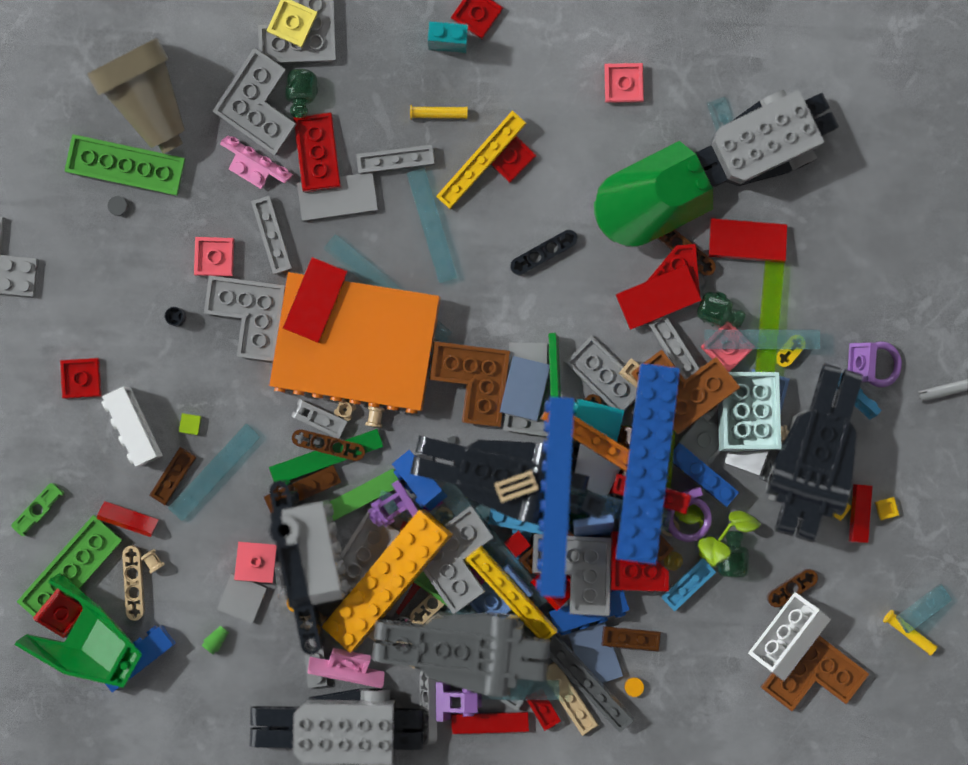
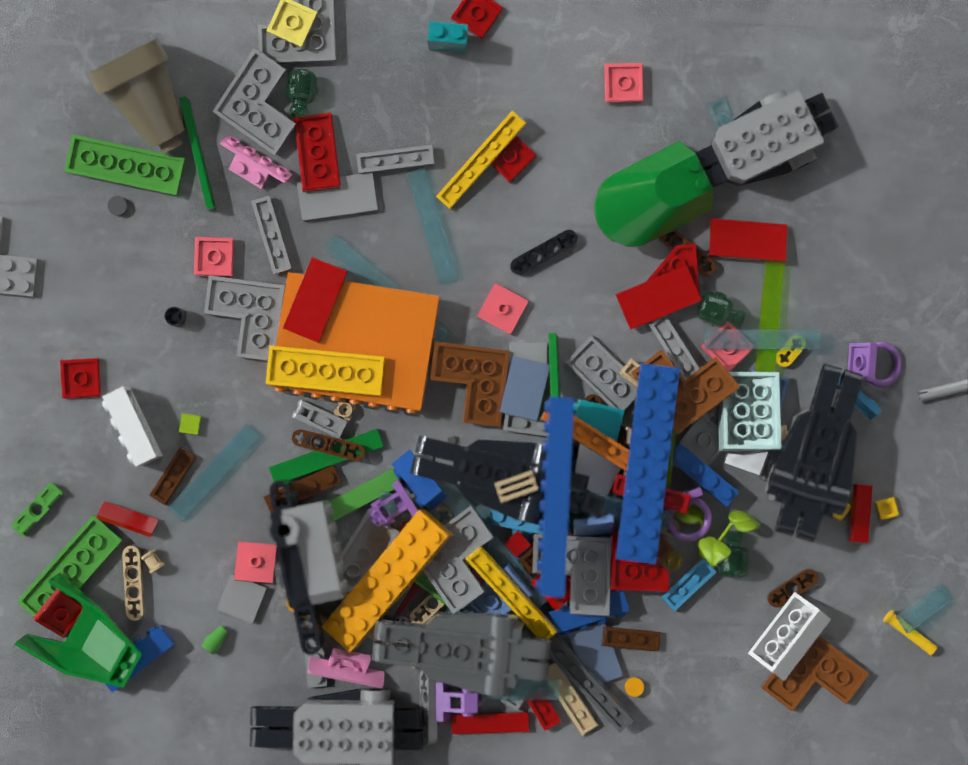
(197, 153): none -> green tile
(325, 370): none -> yellow plate
(375, 416): tan bush -> none
(438, 112): yellow pin -> none
(502, 308): none -> coral plate

